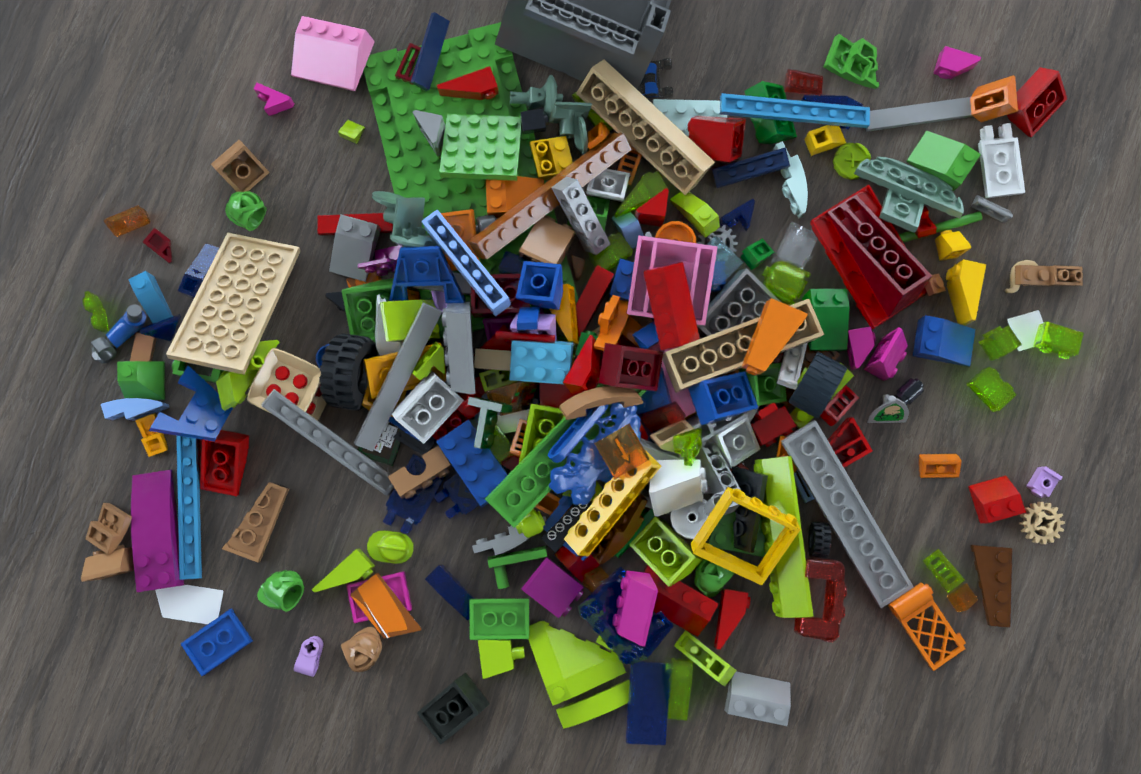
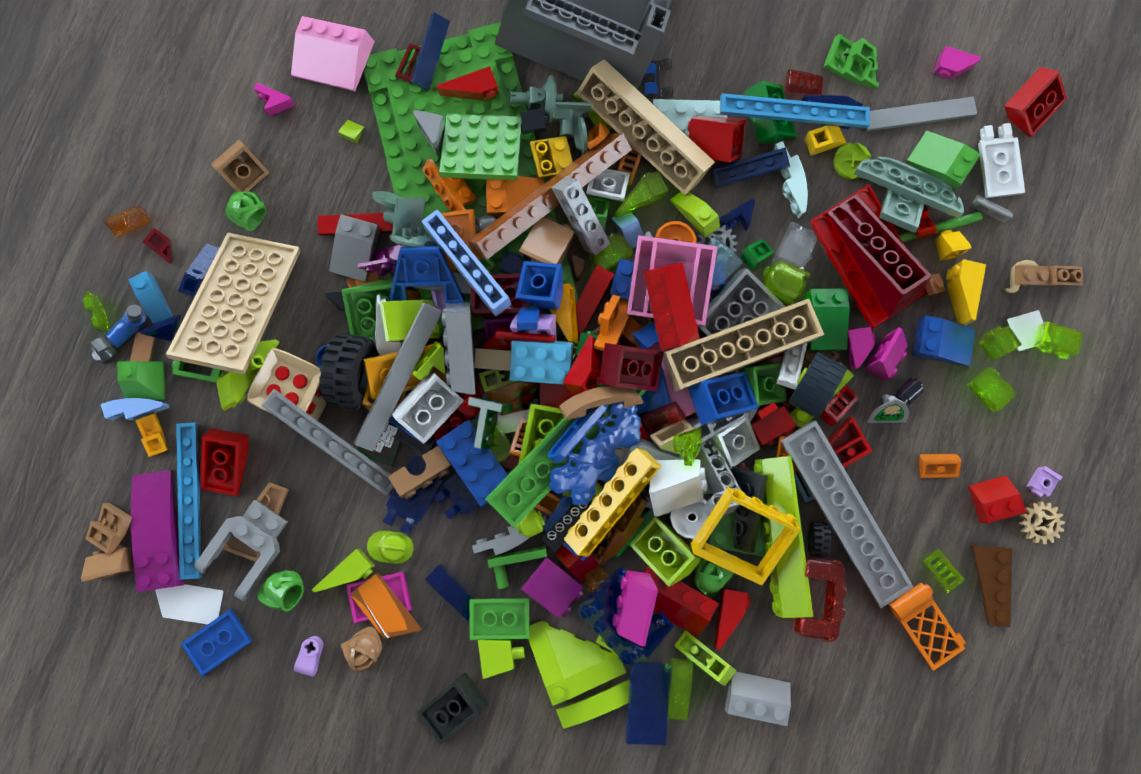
(202, 416): blue wing -> none
(258, 530): none -> light grey plate
(452, 191): none -> orange bracket
(622, 451): clear orange tile -> none
(654, 210): red slope -> none
(772, 333): orange slope -> none
(962, 598): clear orange slope -> none
(994, 99): orange slope -> none

